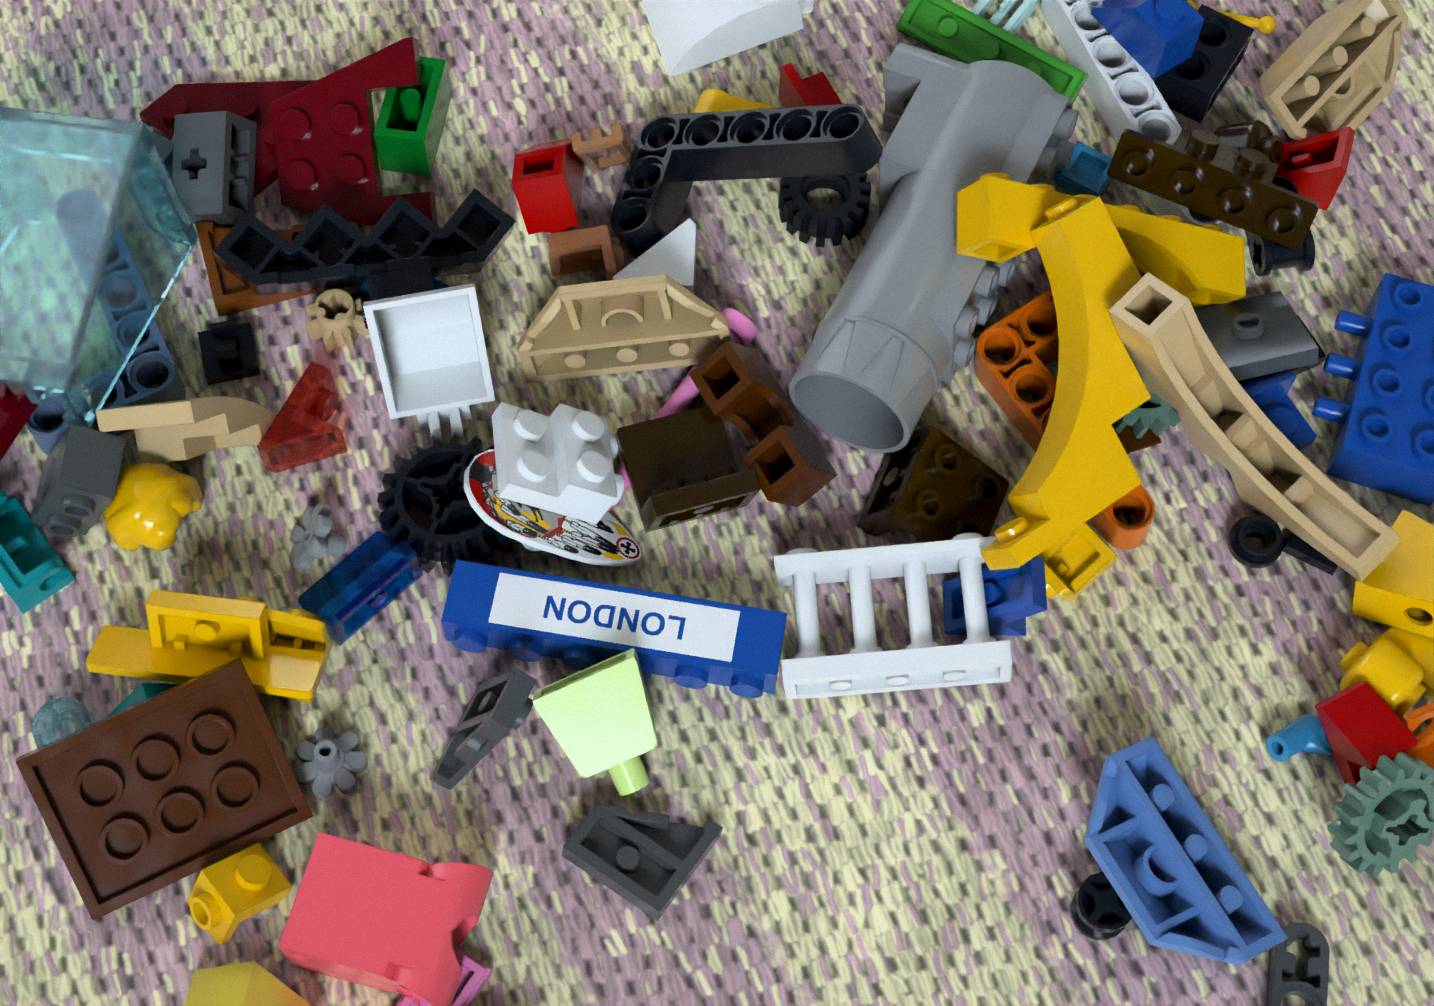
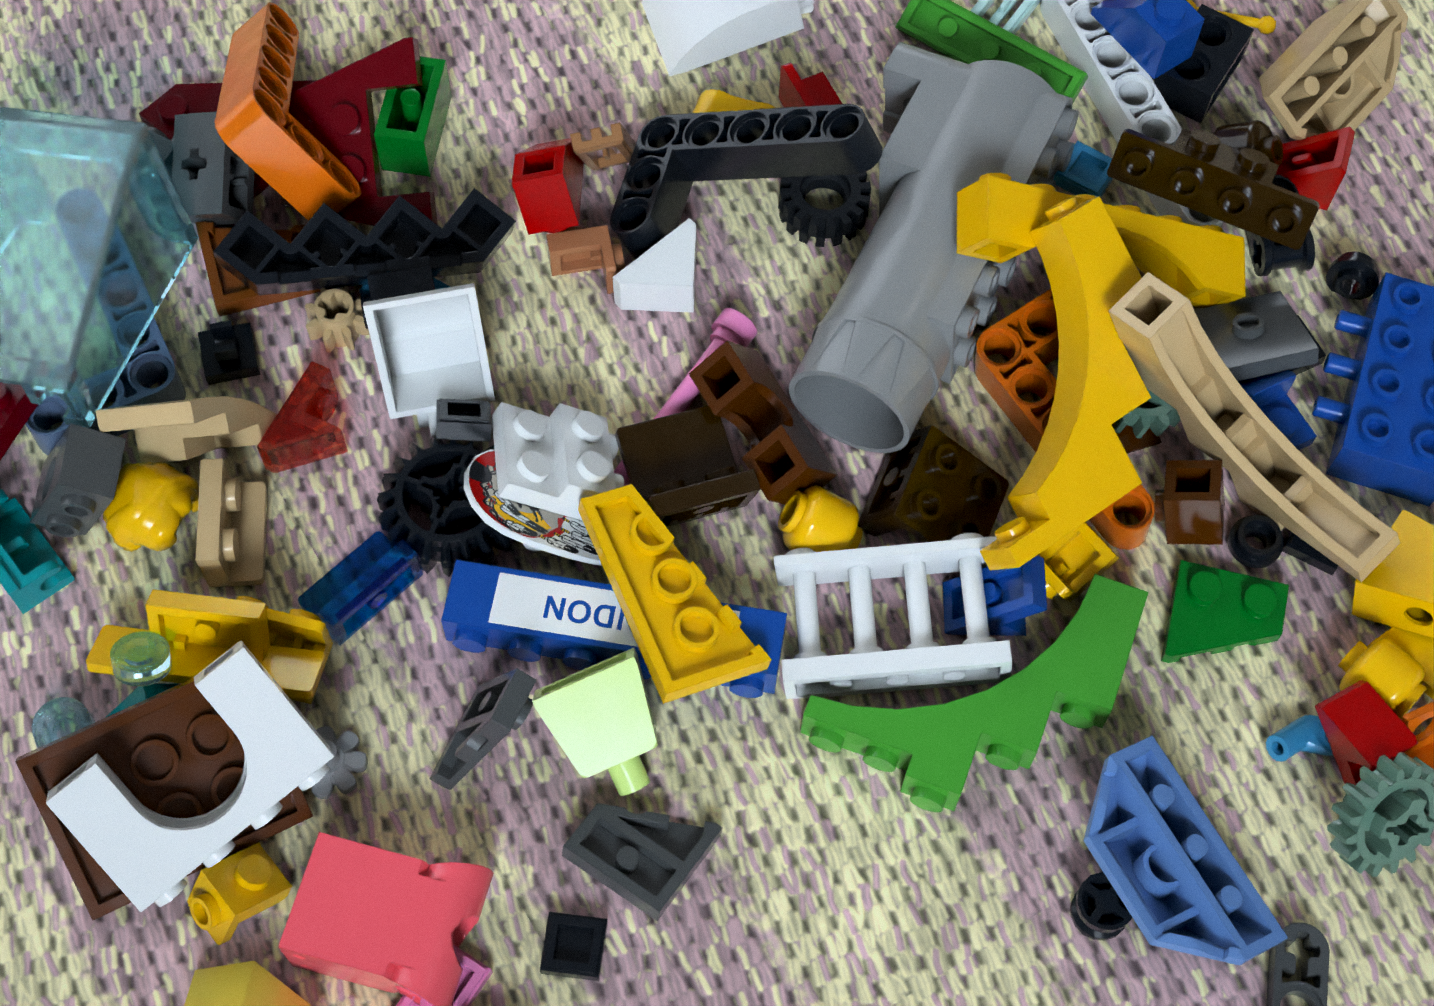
(141, 658): none -> clear light blue tile
(155, 852): none -> white arch
(230, 527): none -> tan bracket
(257, 120): none -> orange beam
(315, 538): light grey plant -> none
(463, 420): none -> black tile
(574, 946): none -> black tile
(620, 329): tan wedge -> none
(673, 615): none -> yellow wing
(819, 521): none -> yellow head
(1005, 722): none -> bright green arch
(1192, 502): none -> reddish brown brick
(1221, 610): none -> green wing
(1353, 276): none -> black plate

